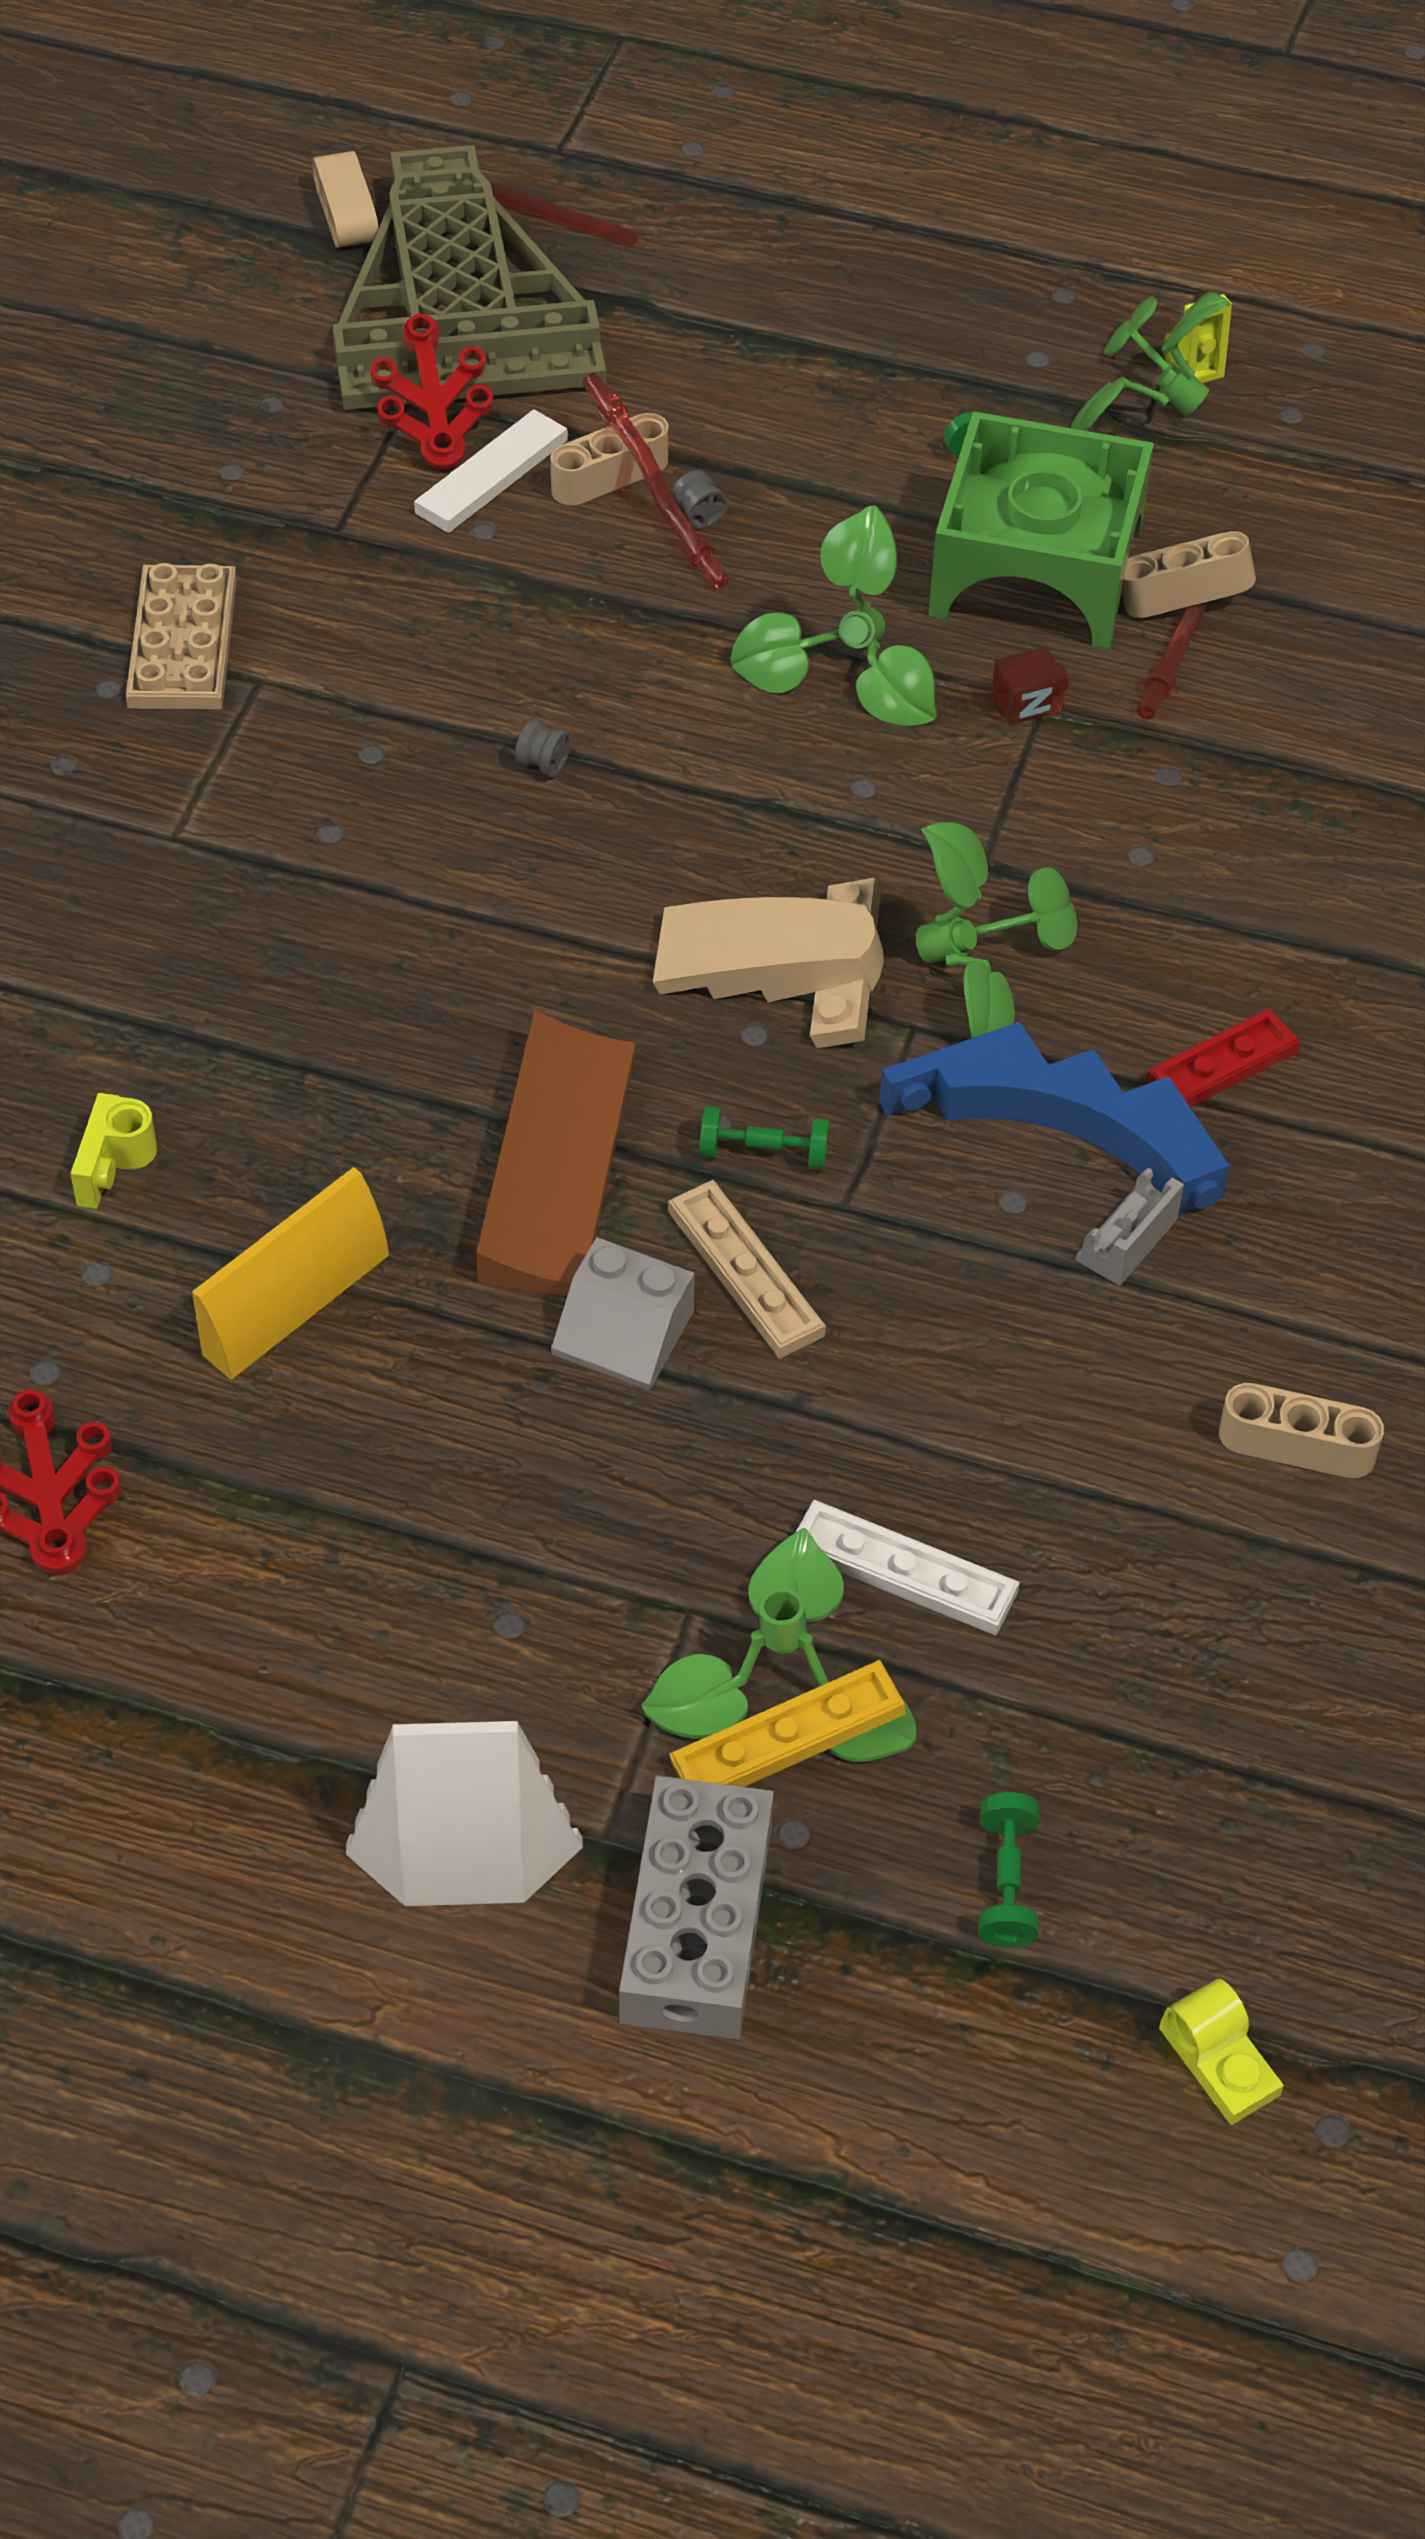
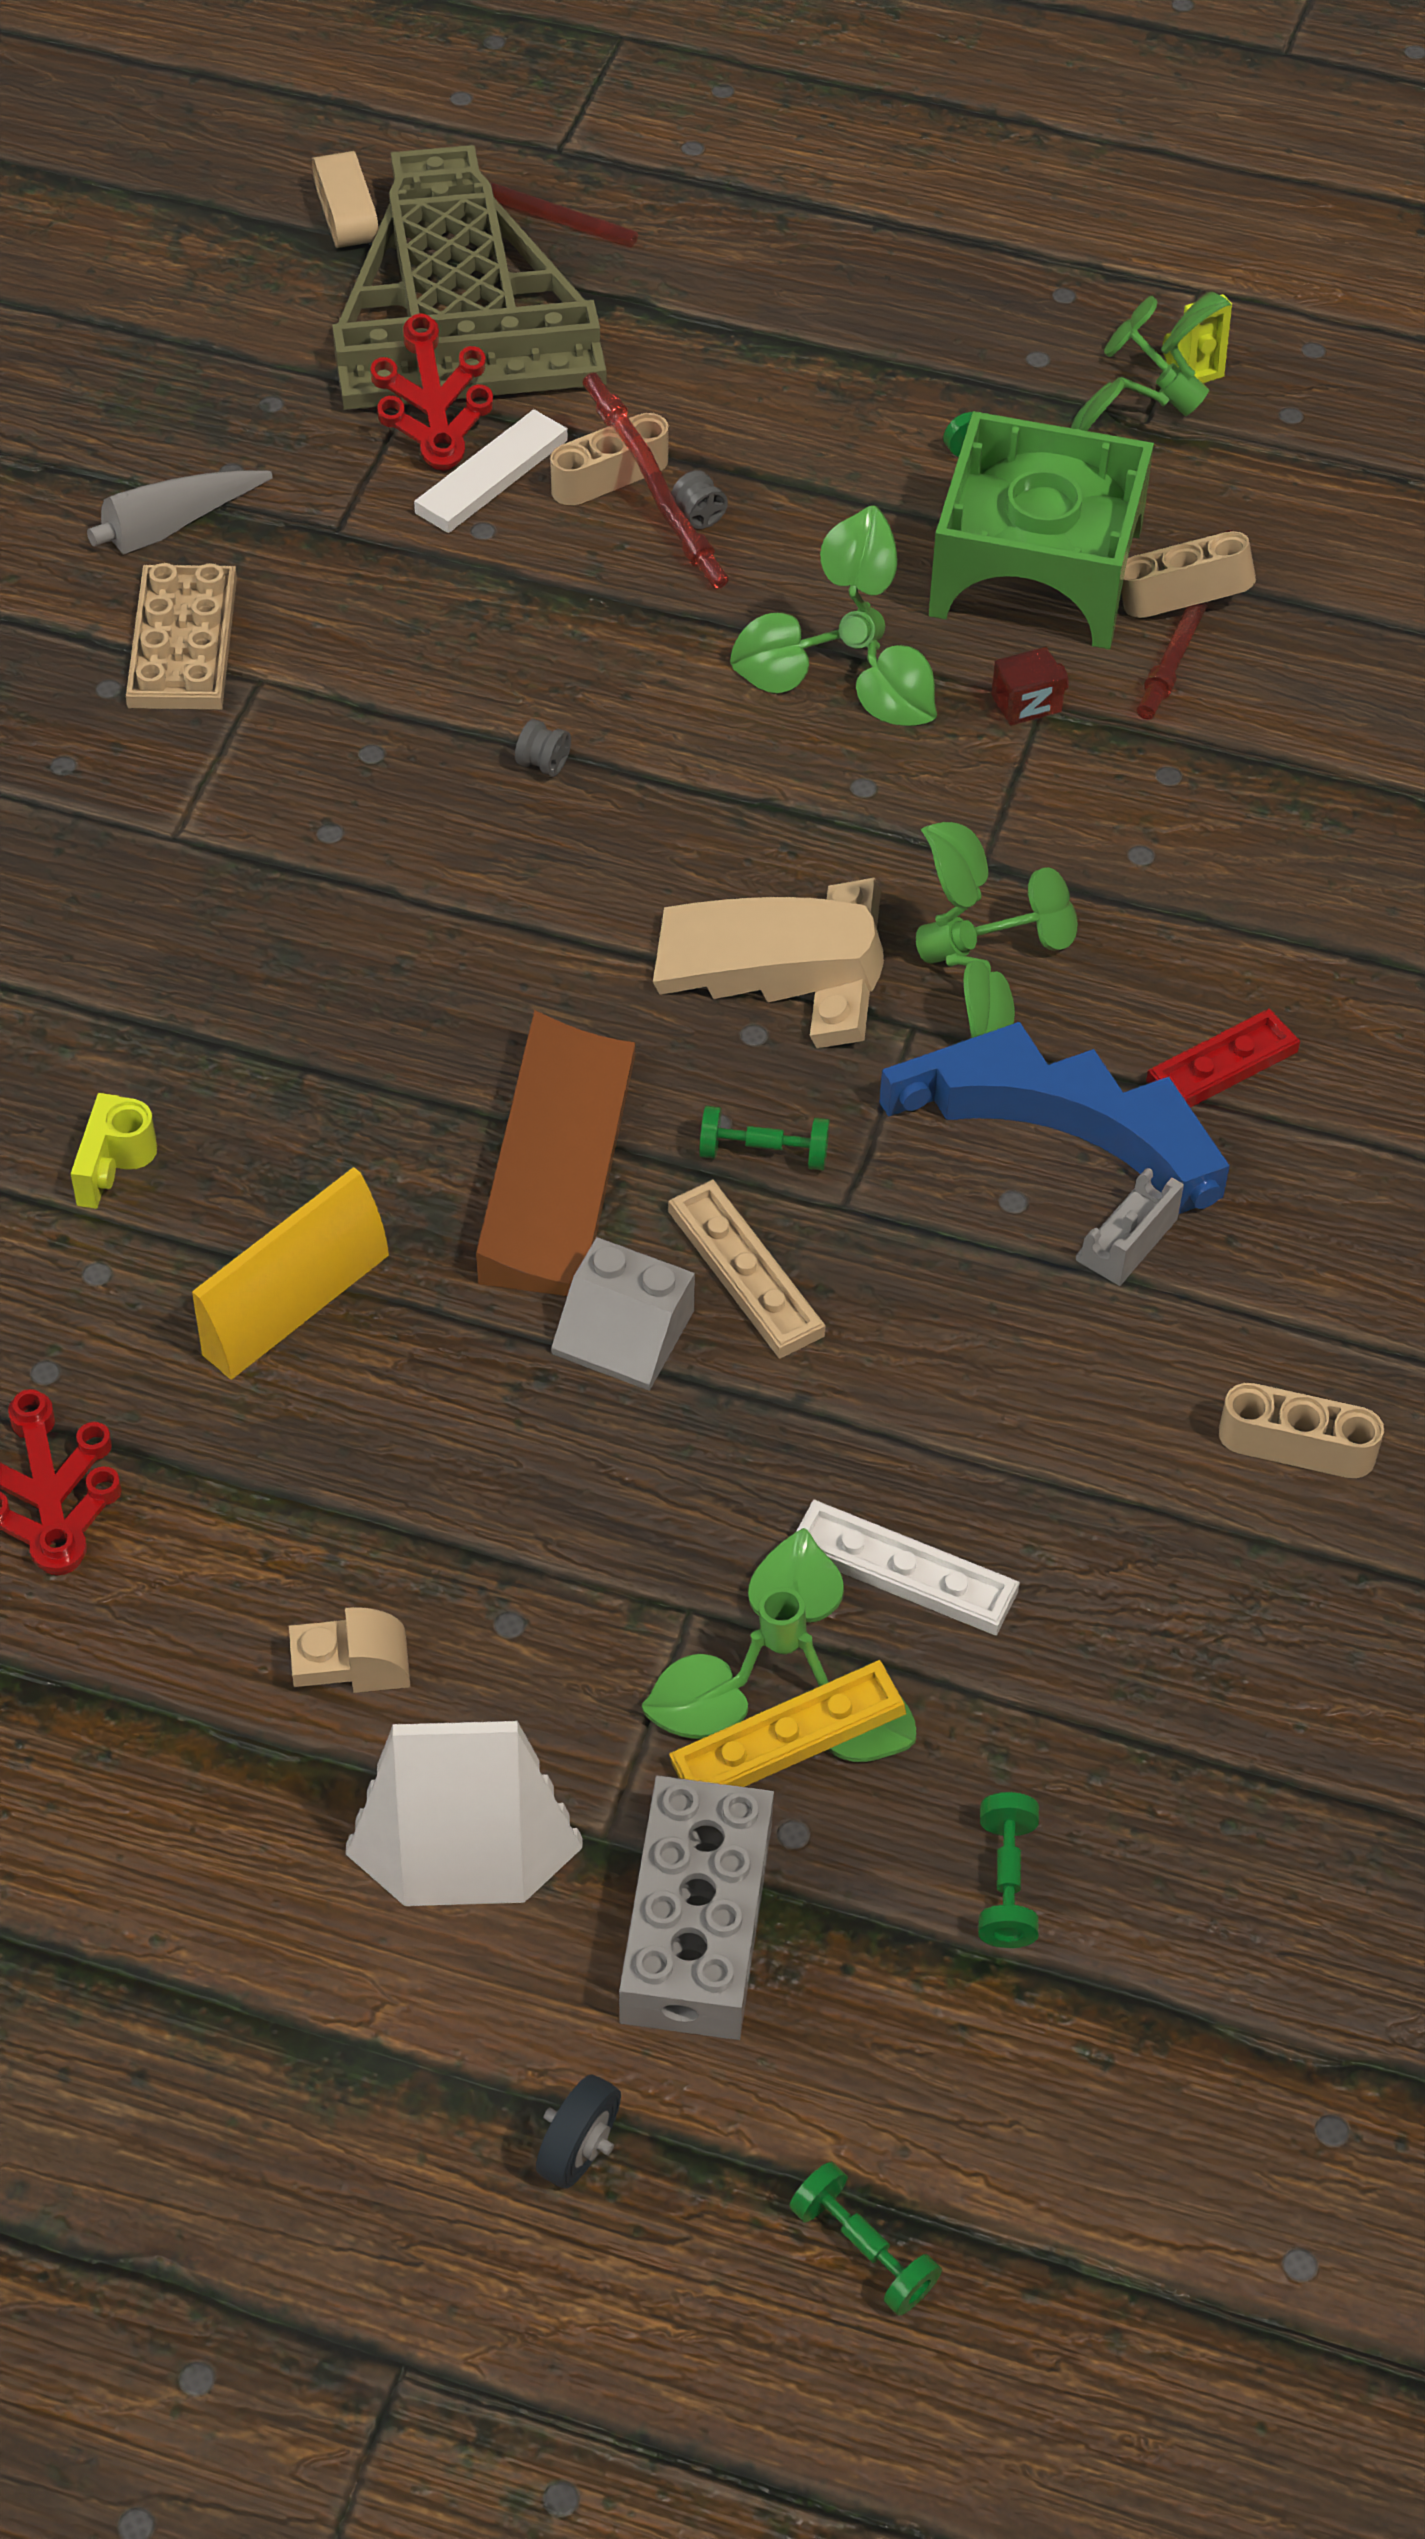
(162, 508): none -> light grey piece
(361, 1649): none -> tan brick
(578, 2131): none -> black wheel
(820, 2192): none -> green wheel
(1211, 2039): neon yellow plate -> none

